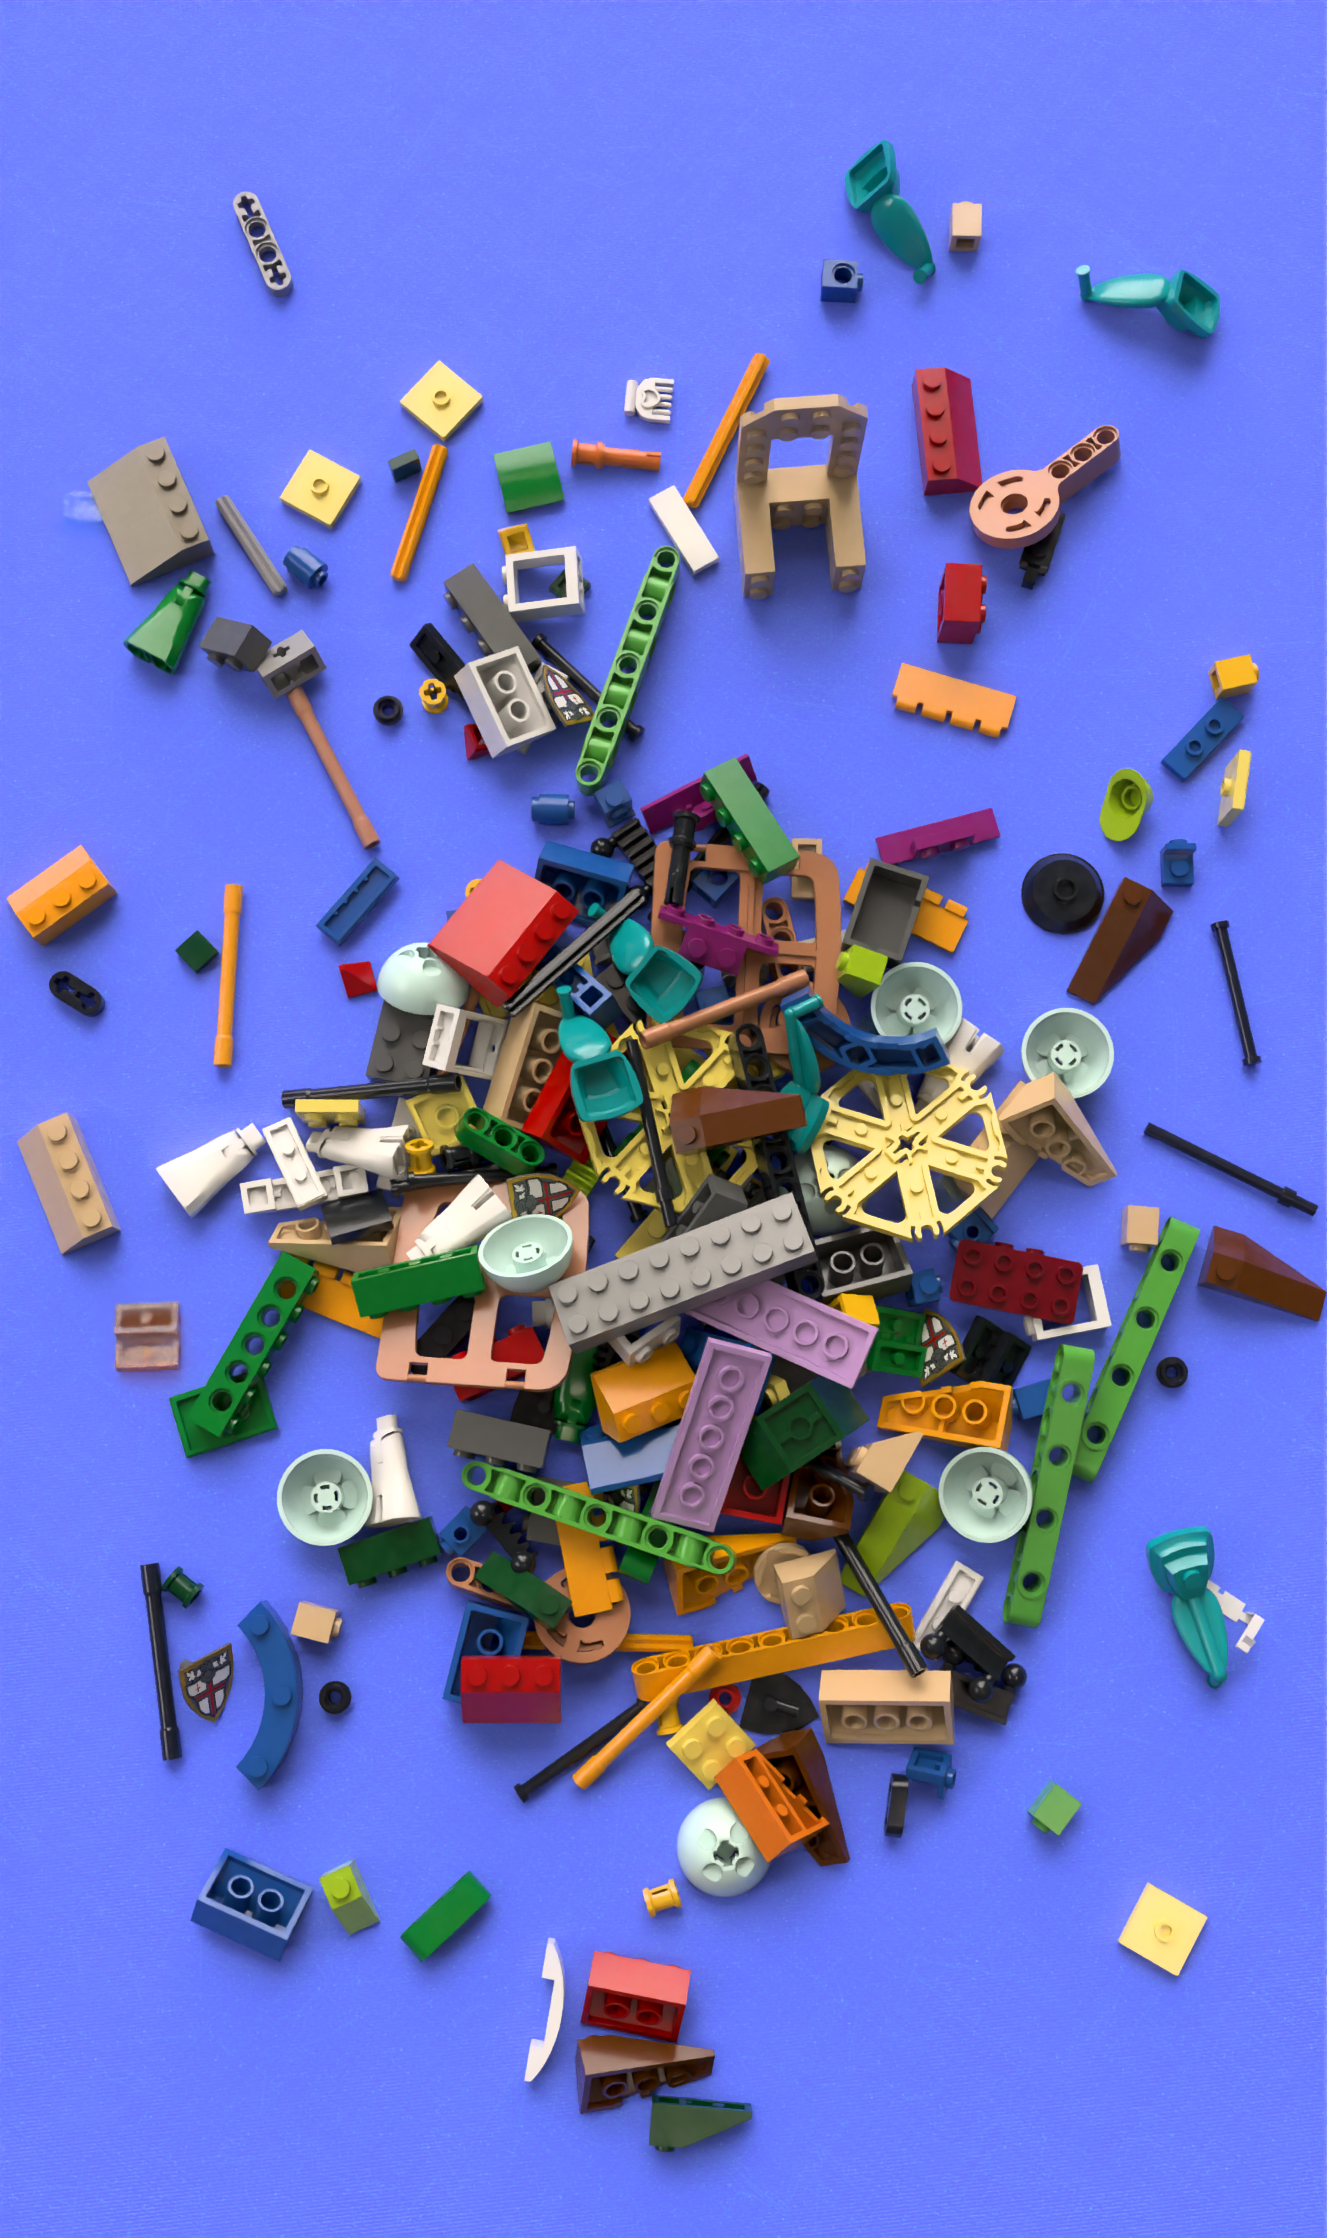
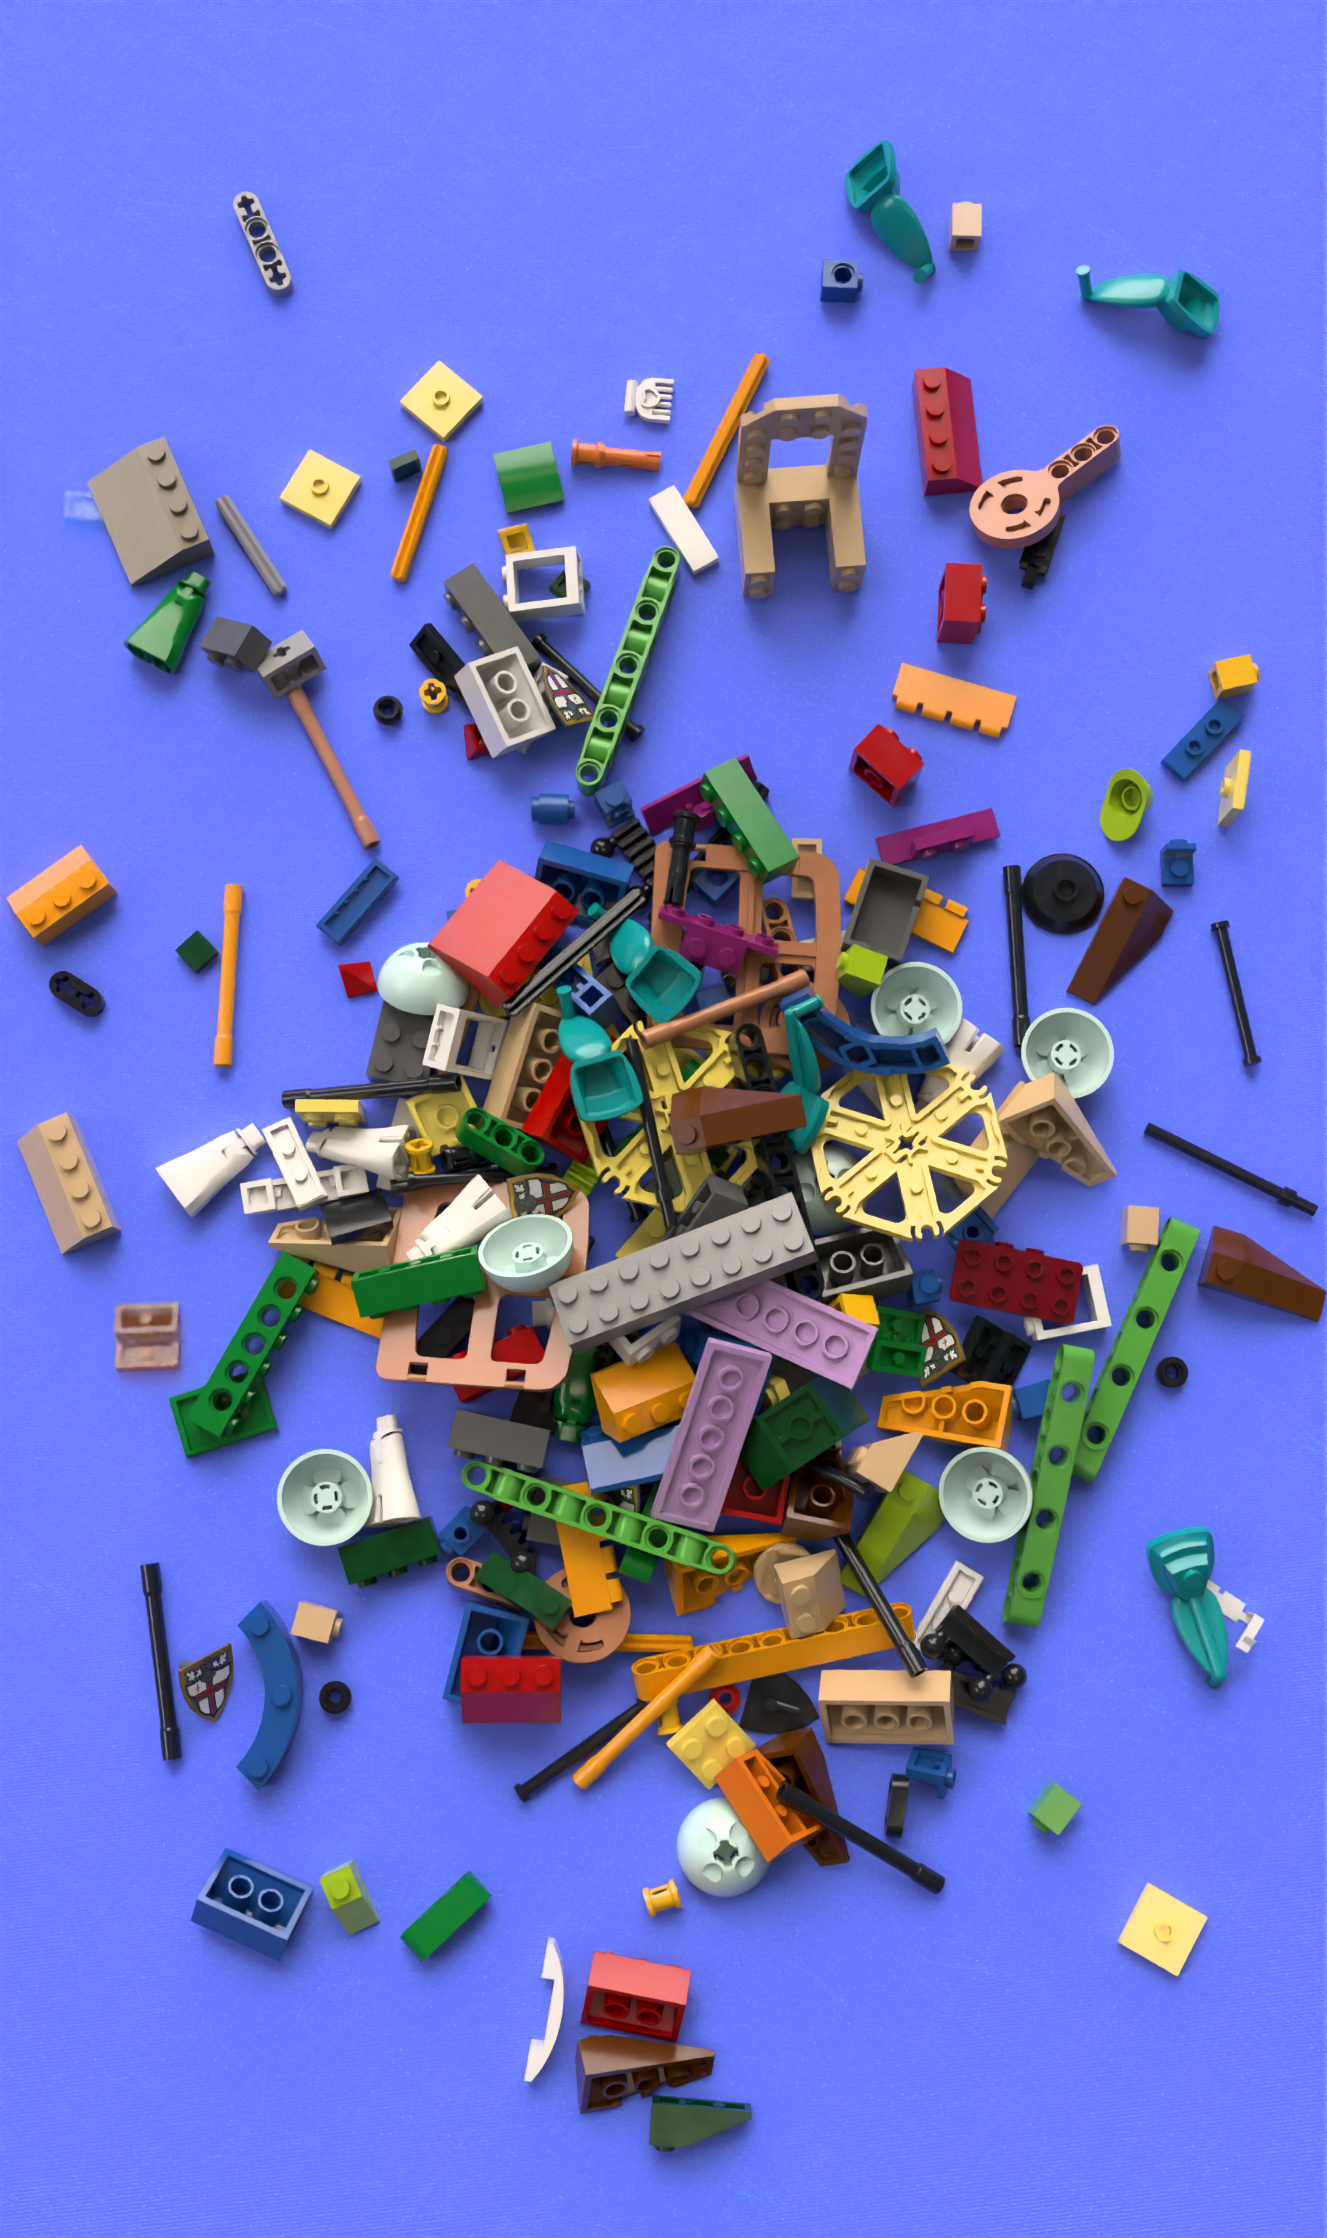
(182, 1587): dark green bush -> none
(306, 567): blue brick -> none
(805, 1804): none -> black piece
(886, 764): none -> red brick
(1012, 890): none -> black piece

